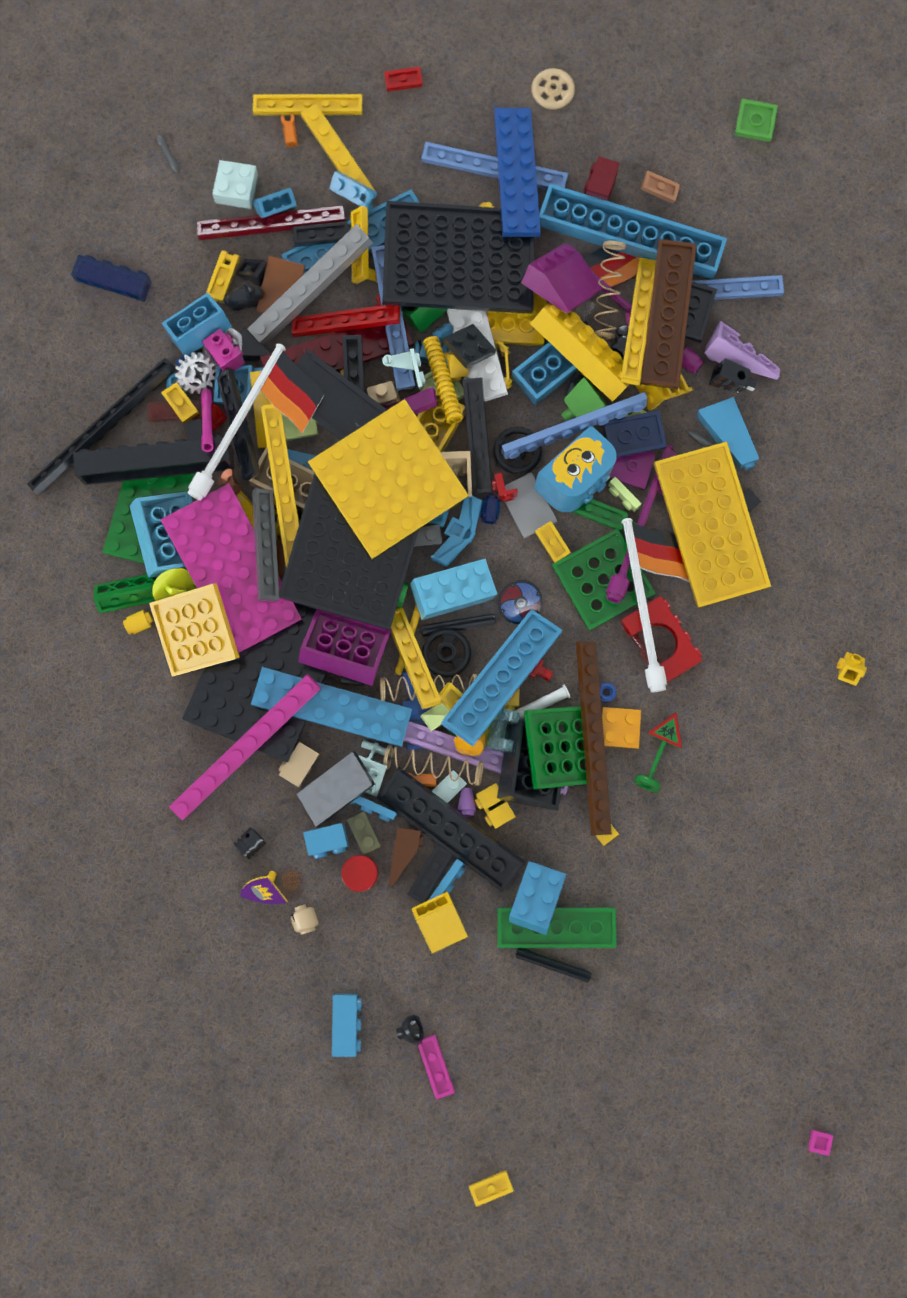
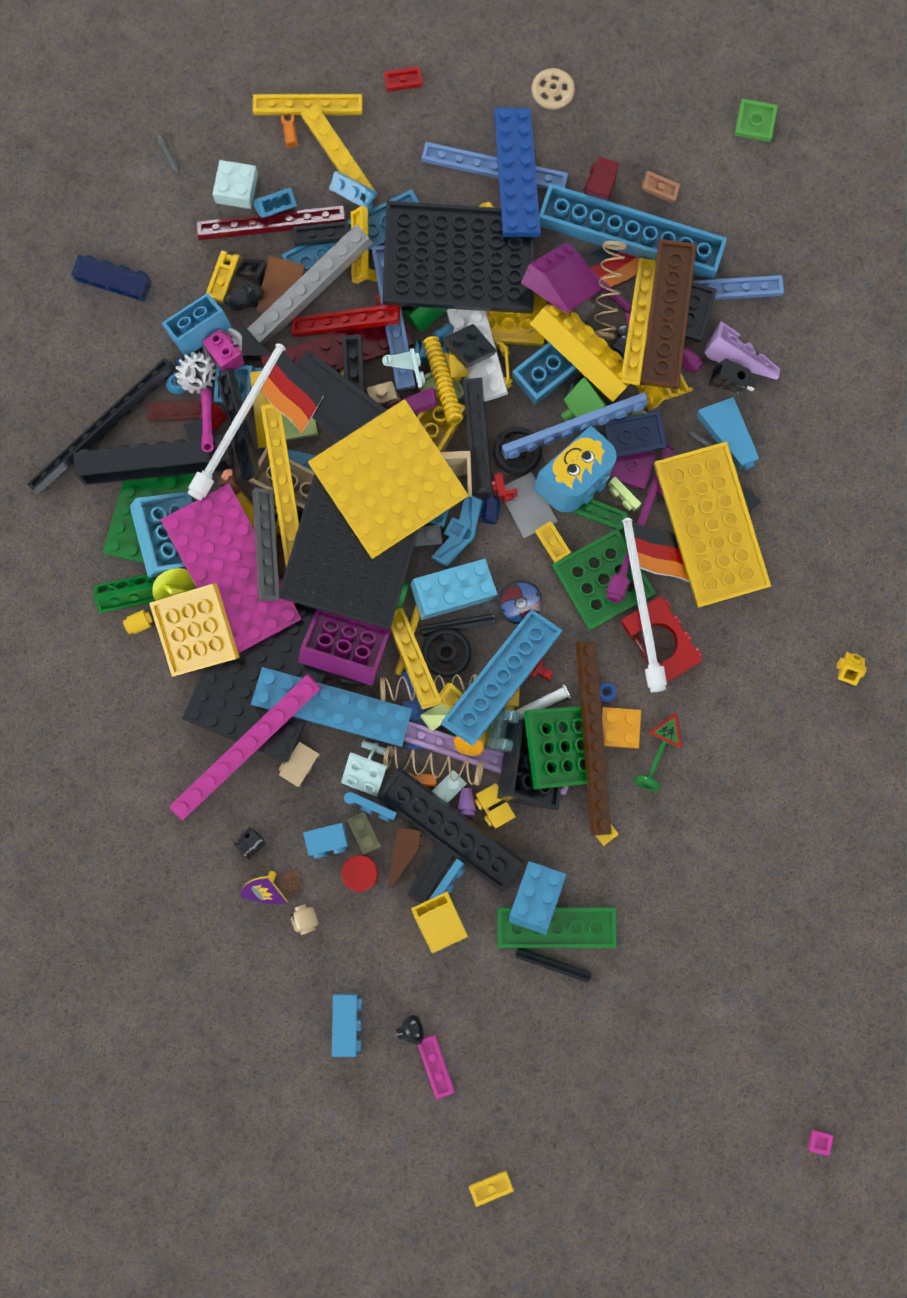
(180, 403): yellow plate -> none
(335, 788): tile -> none

